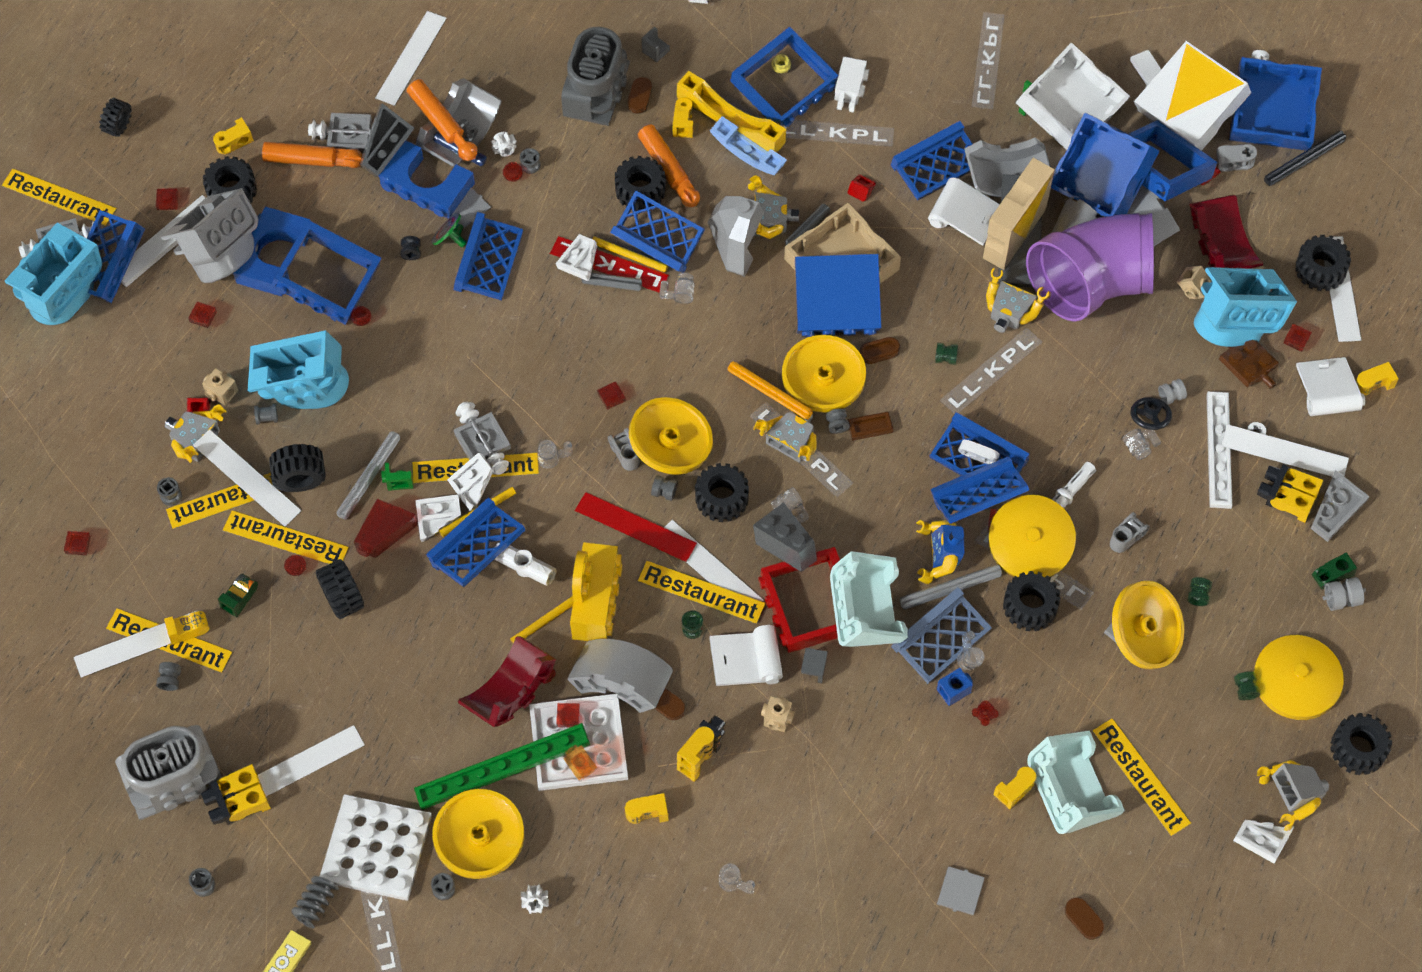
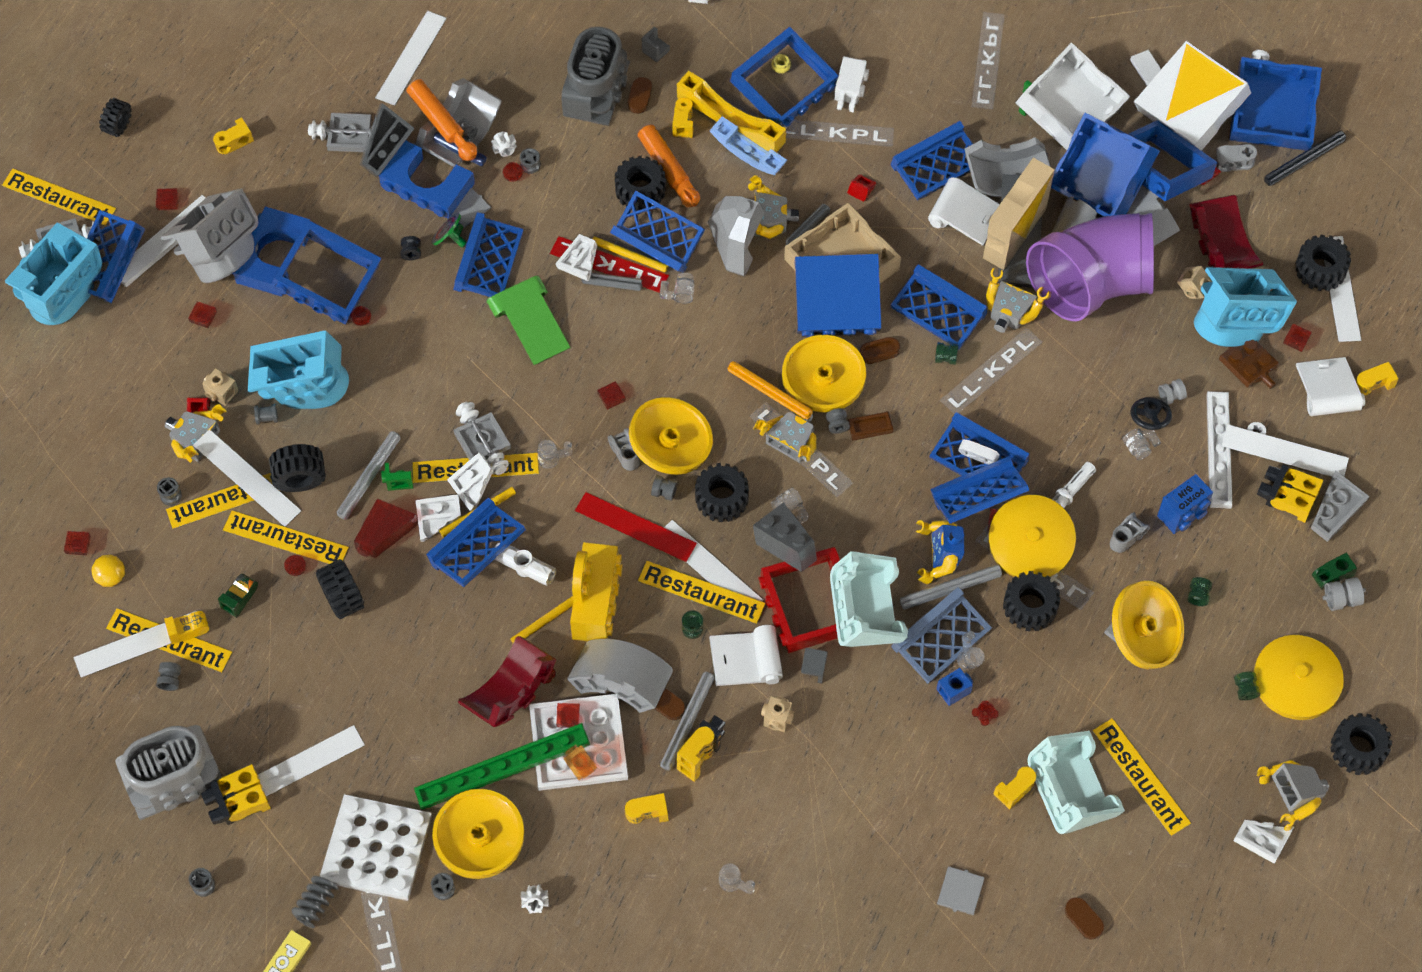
(108, 570): none -> yellow hair
(230, 170): black tyre -> none
(310, 155): orange piece -> none
(530, 318): none -> bright green piece
(687, 721): none -> light grey axle
(950, 294): none -> blue fence
(1185, 504): none -> blue brick

